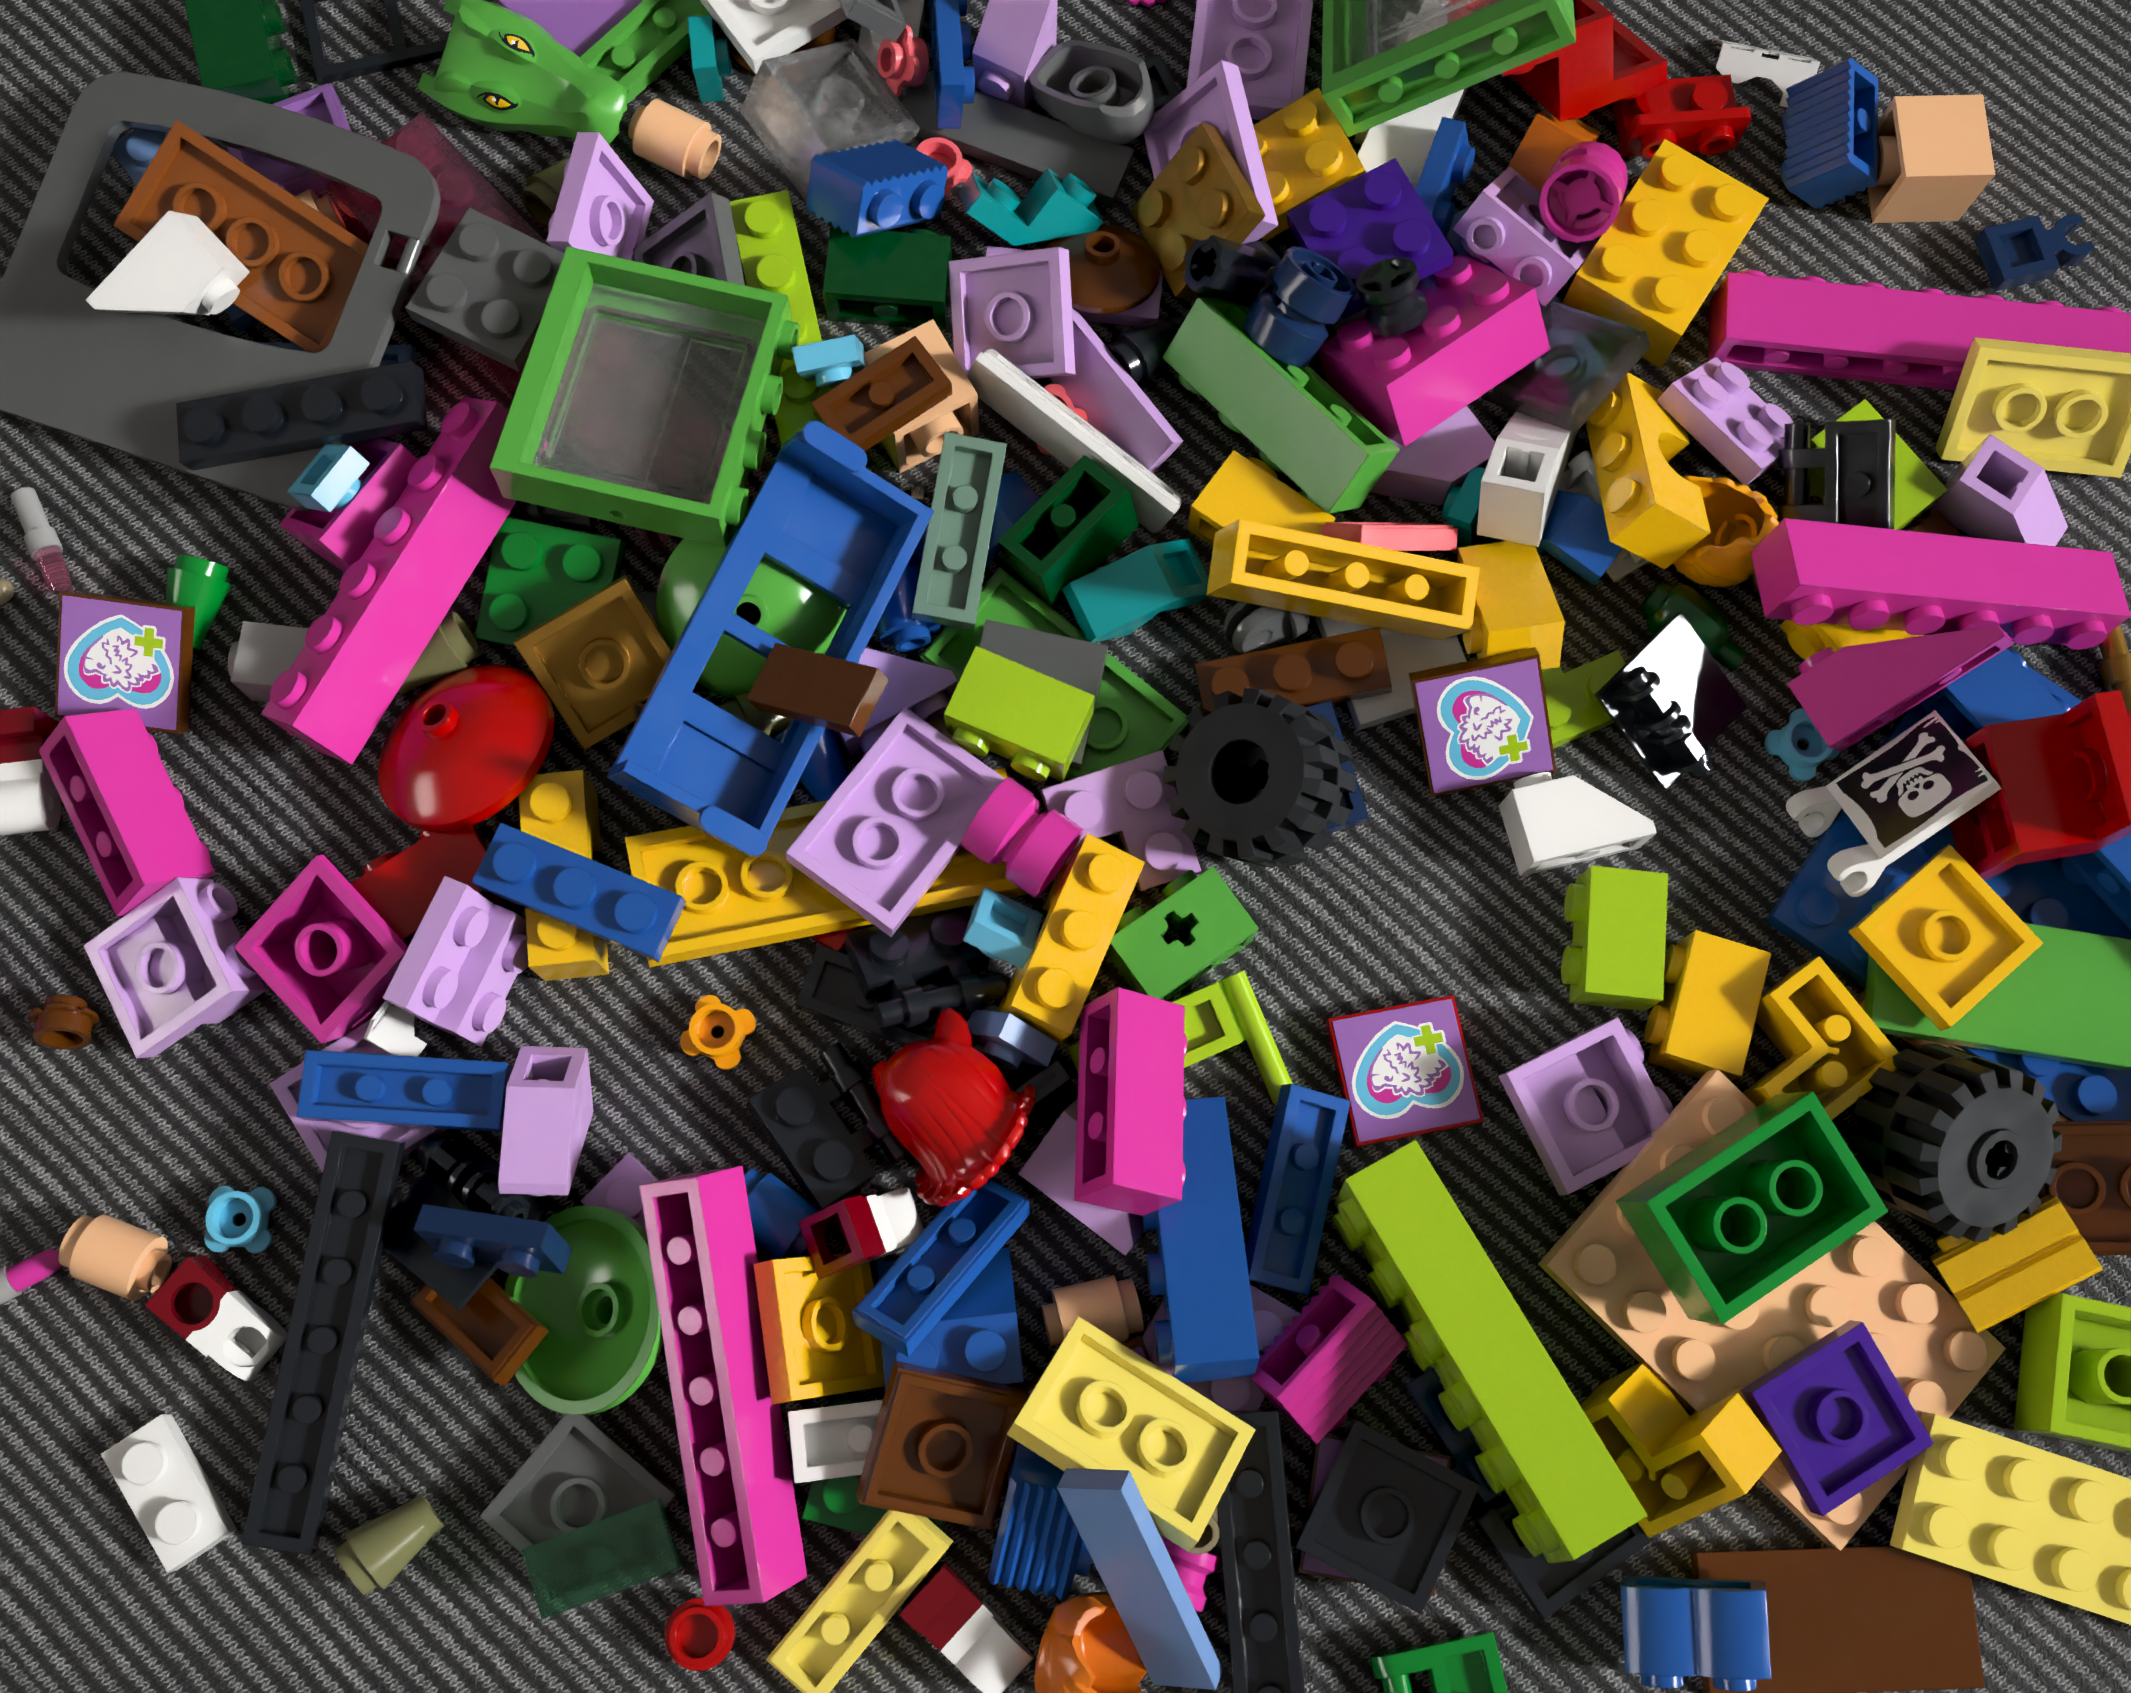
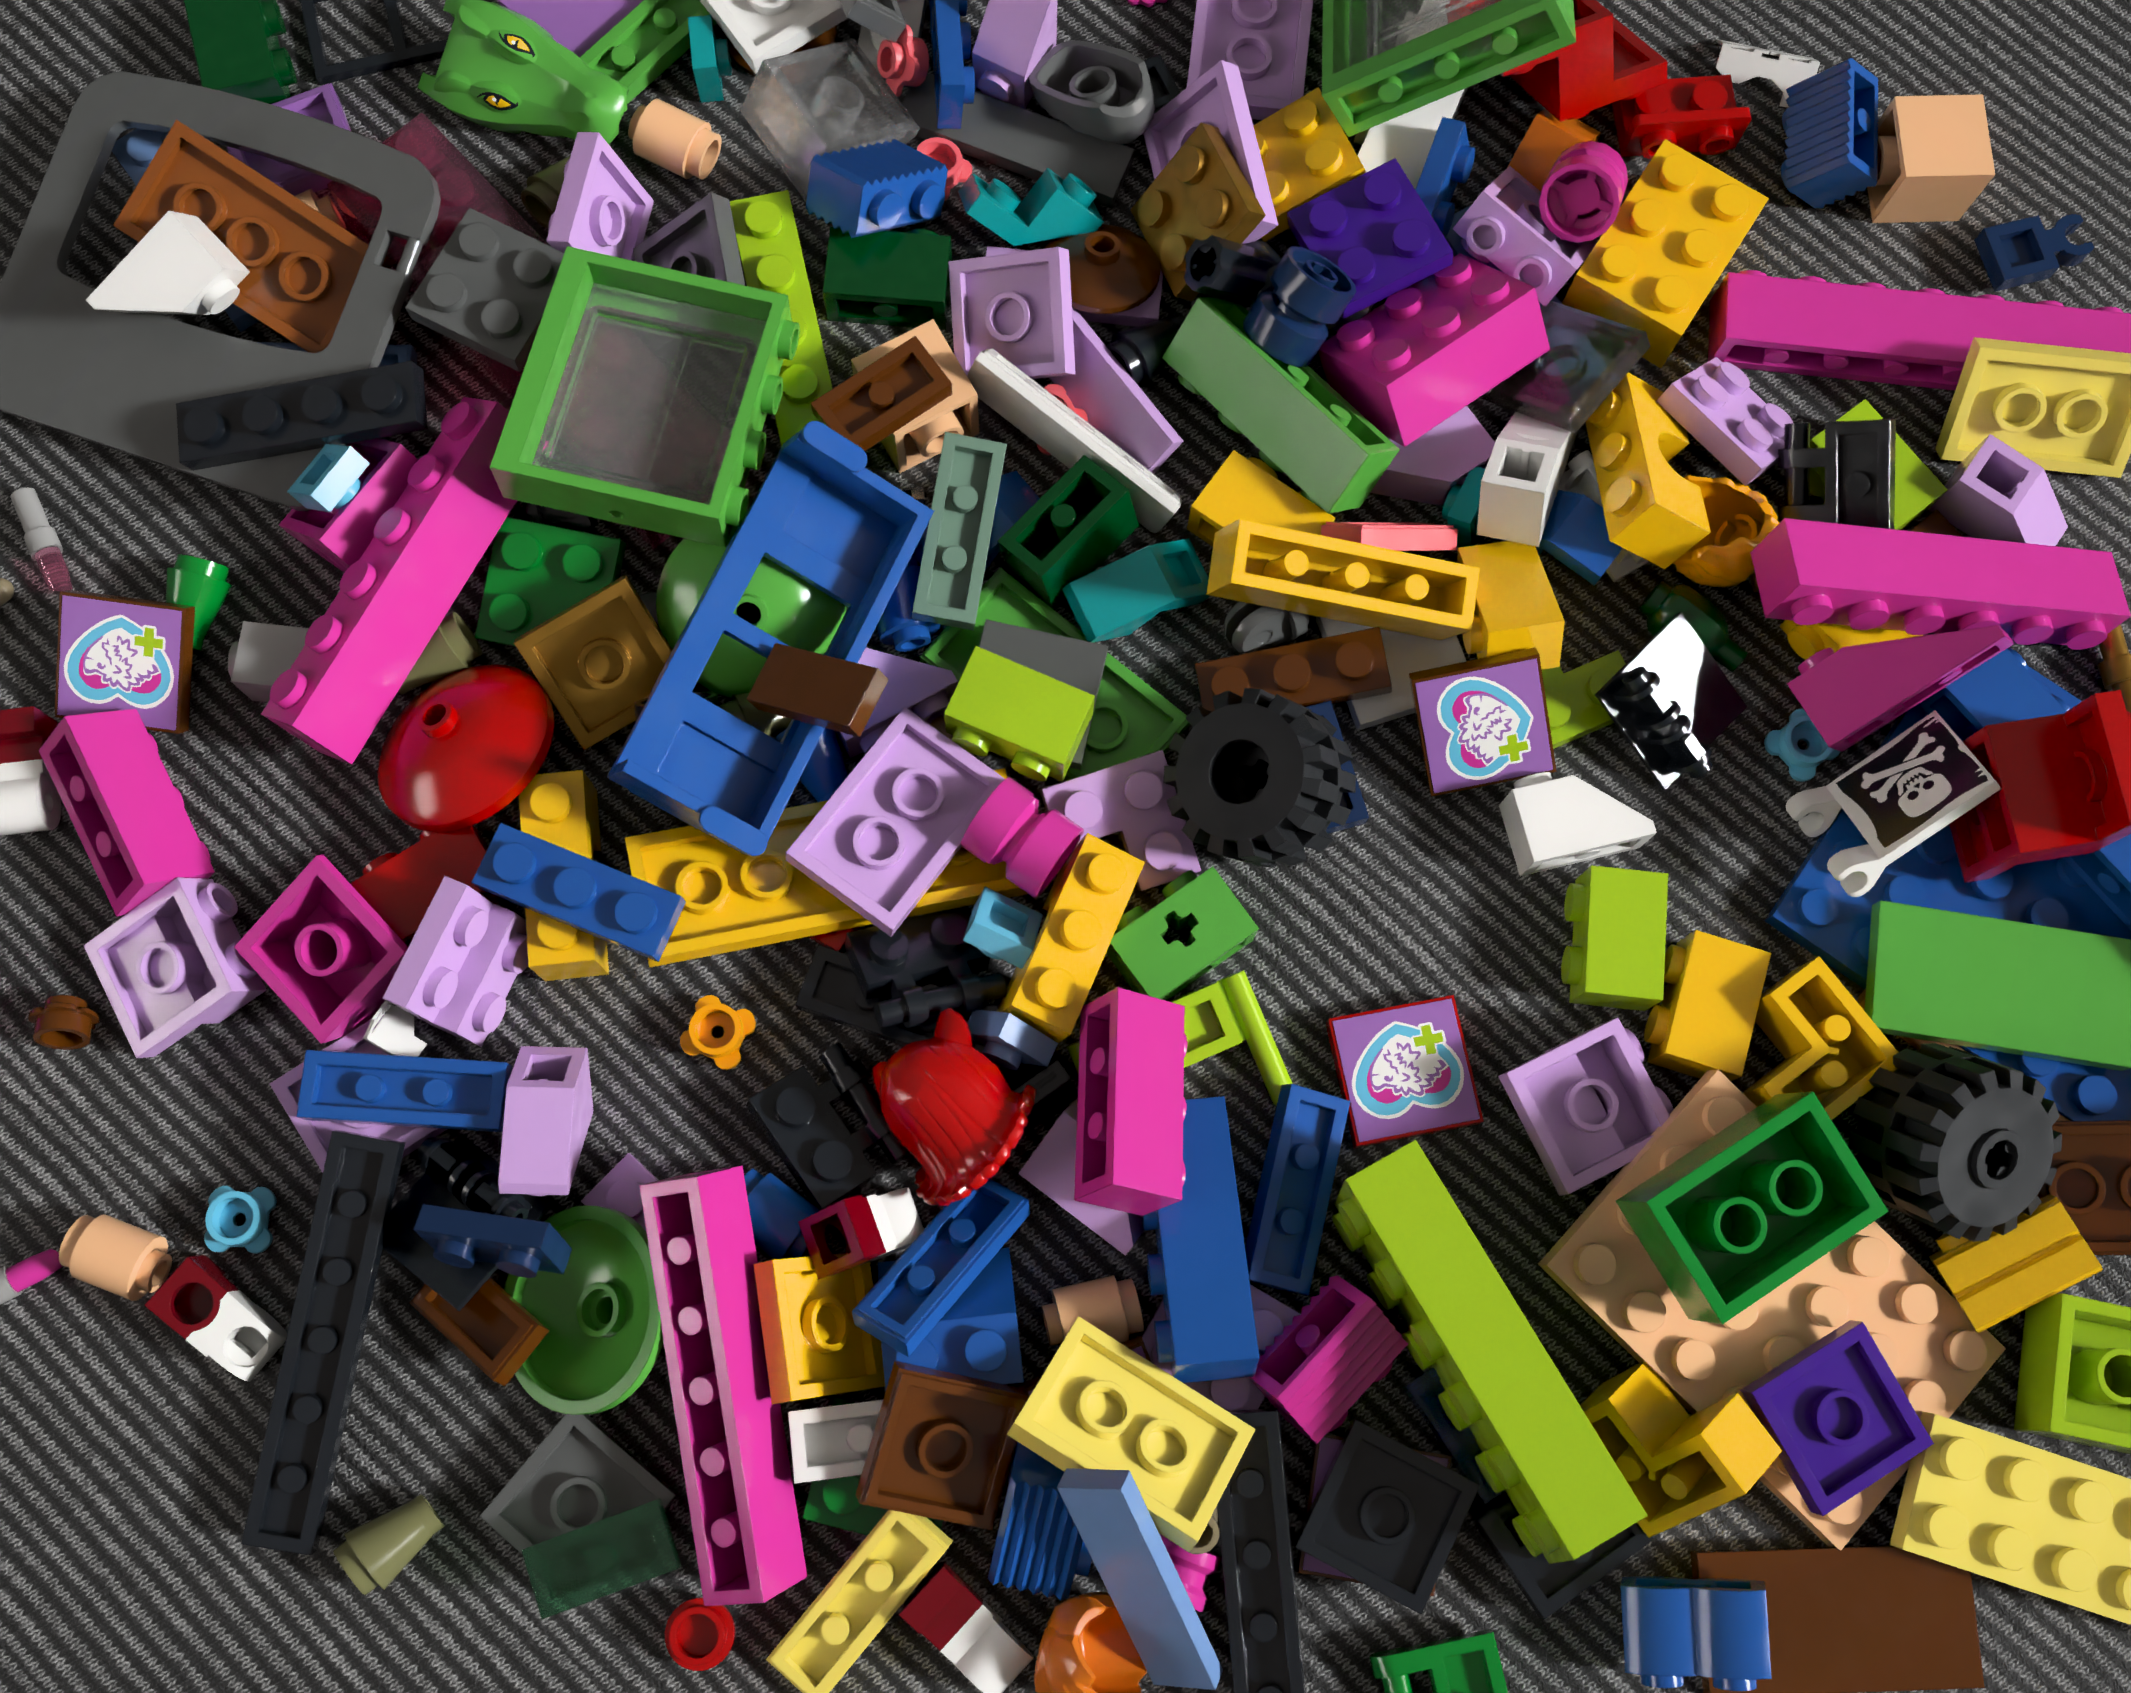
(169, 1492): white plate -> none
(830, 360): medium azure plate -> none
(1392, 296): black wheel -> none
(1945, 938): yellow plate -> none

